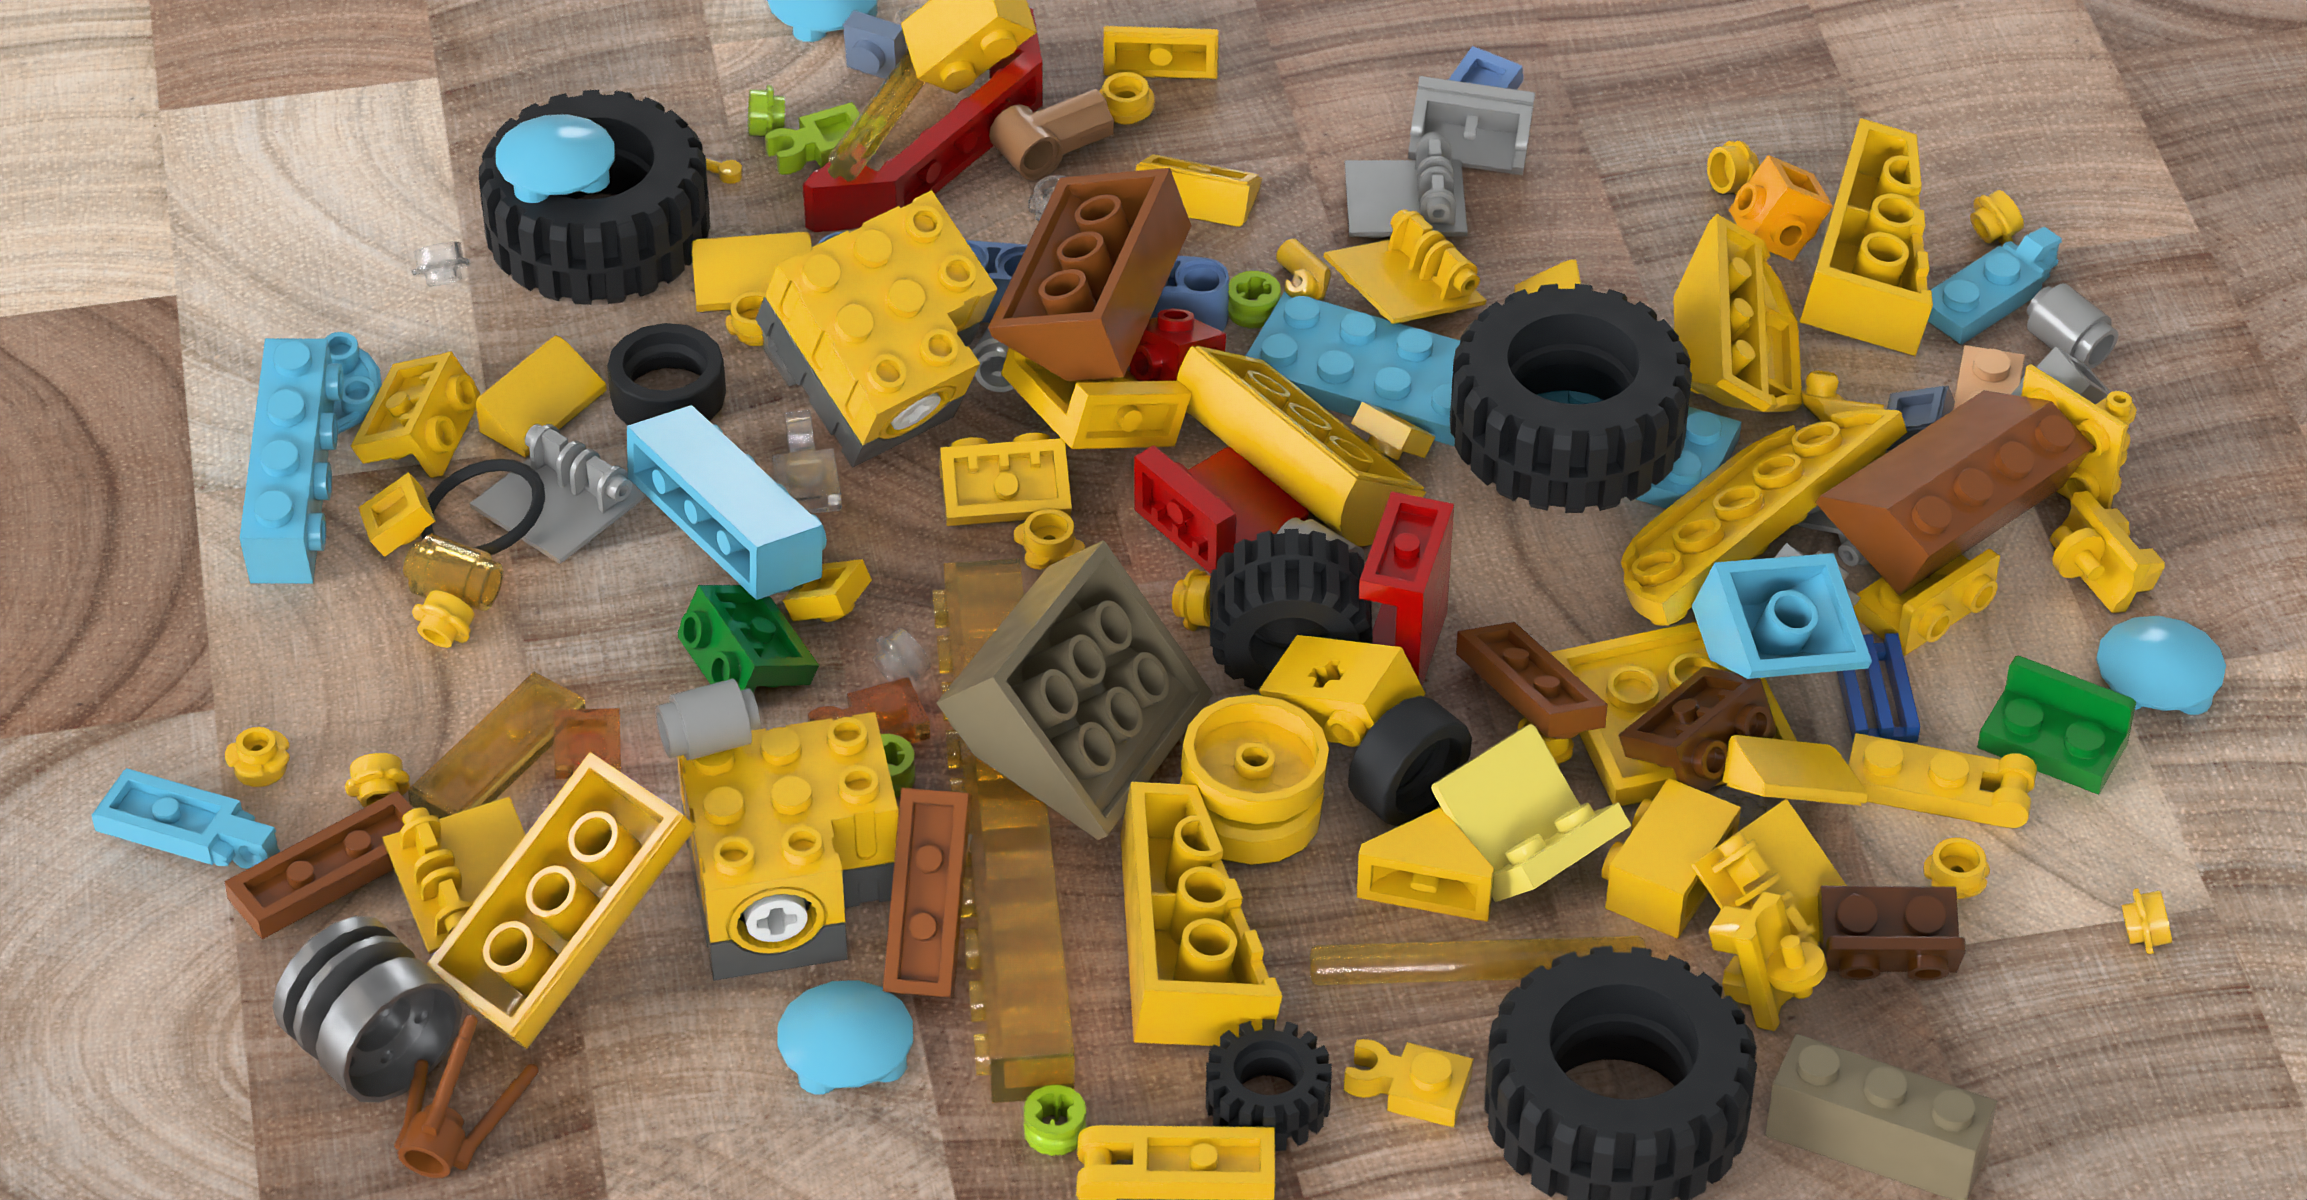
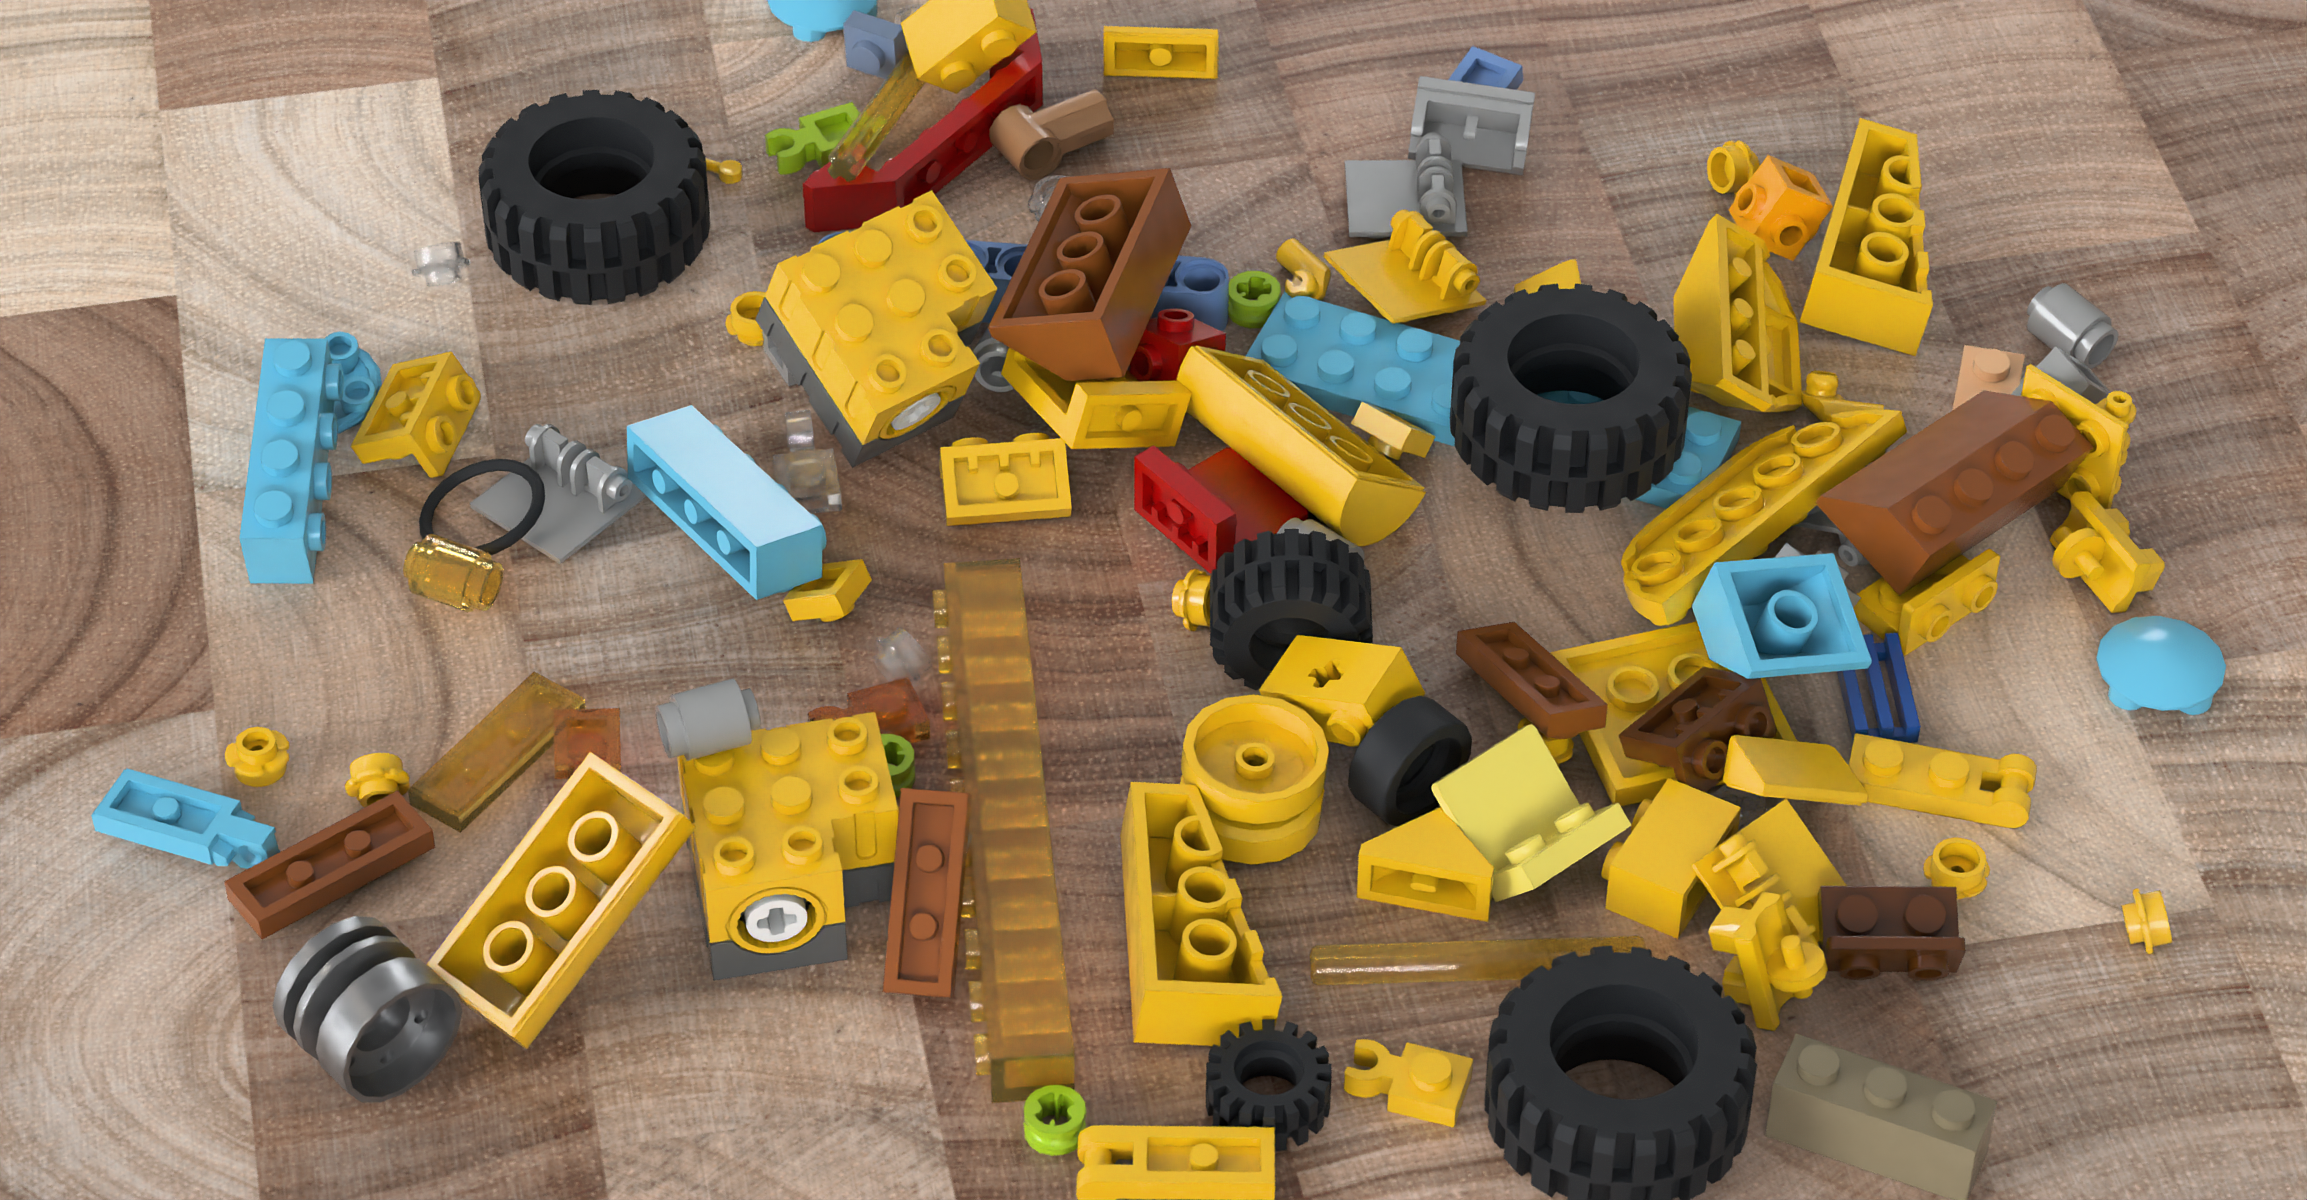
(396, 514): yellow plate -> none
(434, 1138): dark orange plant -> none
(443, 619): yellow plate -> none
(451, 861): yellow hinge -> none
(540, 390): yellow slope -> none
(555, 157): medium azure dish -> none
(659, 348): black tyre -> none
(740, 265): yellow slope -> none
(744, 640): green bracket -> none
(765, 111): lime plate -> none
(845, 1036): medium azure dish -> none
(1047, 538): yellow plate -> none
(1078, 691): dark tan slope -> none
(1128, 97): yellow plate -> none
(1209, 190): yellow slope -> none
(1410, 576): red panel -> none
(1920, 408): sand blue tile -> none
(1993, 285): medium azure hinge -> none
(1996, 217): yellow plate -> none
(2060, 724): green bracket -> none

